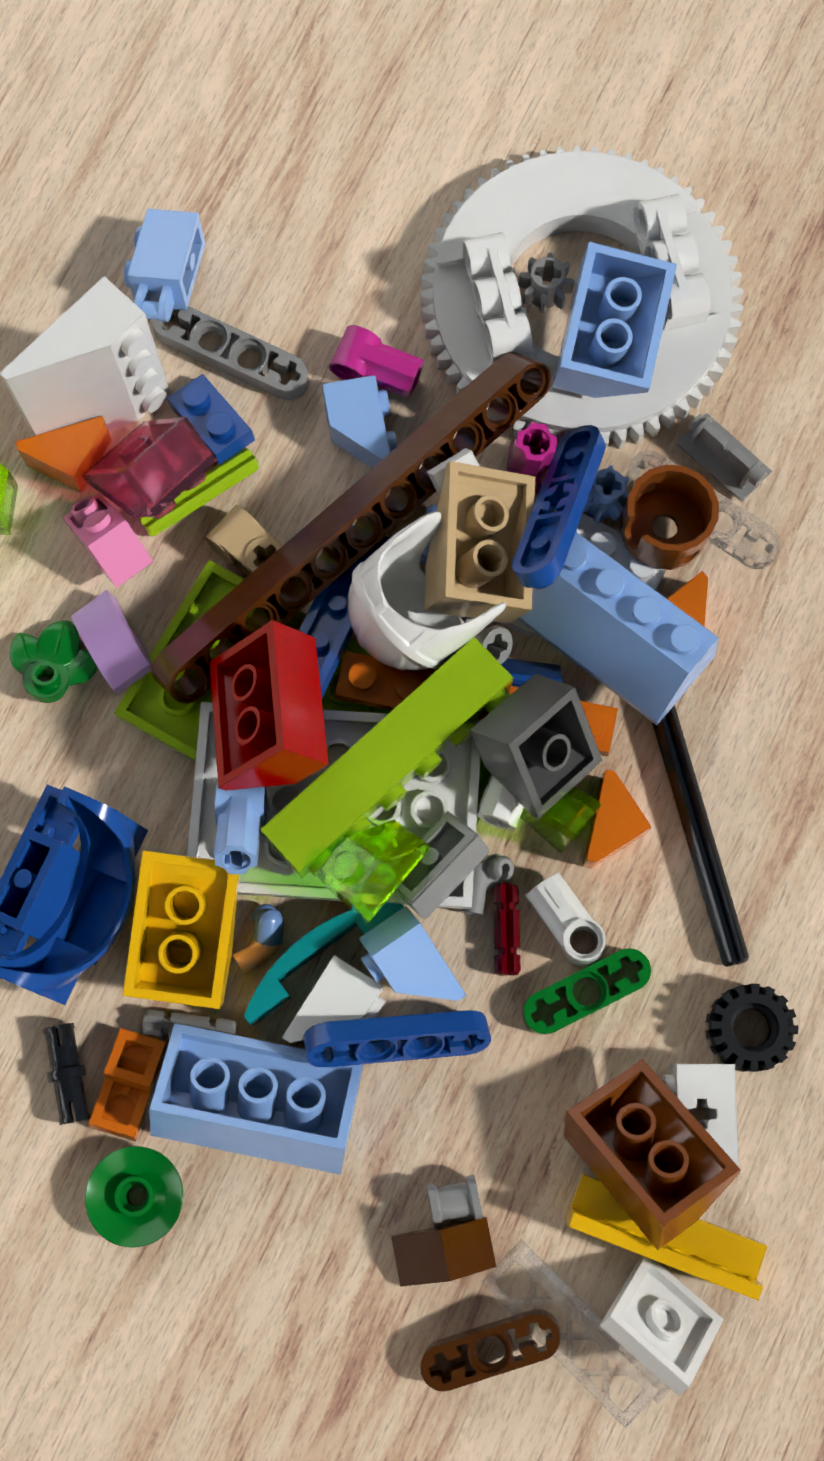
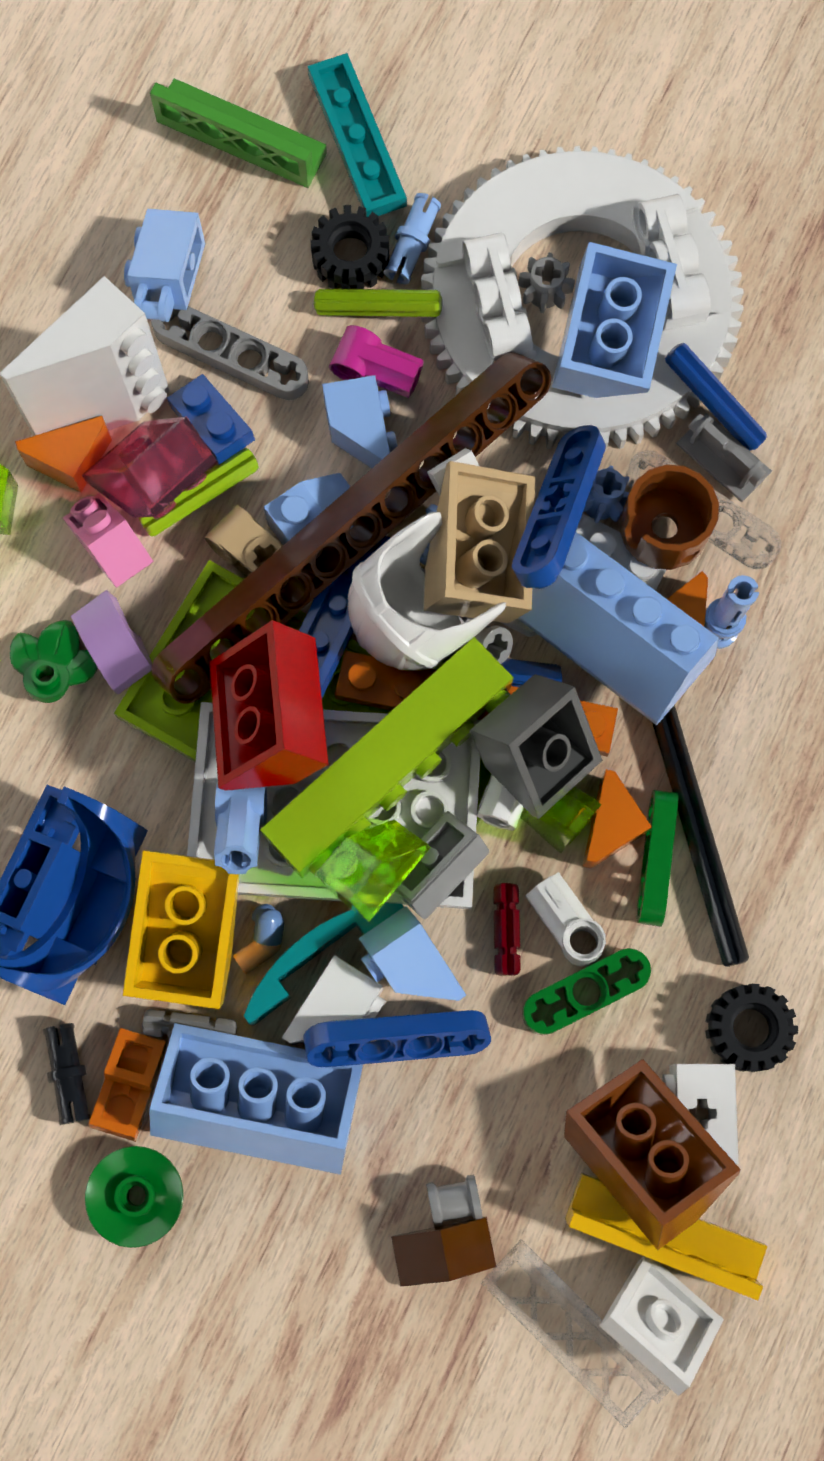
(238, 131): none -> bright green fence
(302, 504): none -> light blue slope
(350, 226): none -> black tyre
(357, 135): none -> teal plate
(378, 302): none -> lime axle
(412, 238): none -> light blue pin
(490, 871): light grey arm -> none
(529, 1350): reddish brown beam -> none
(532, 452): dark pink piece -> none
(657, 858): none -> green beam
(715, 396): none -> blue axle
(731, 610): none -> light blue pin

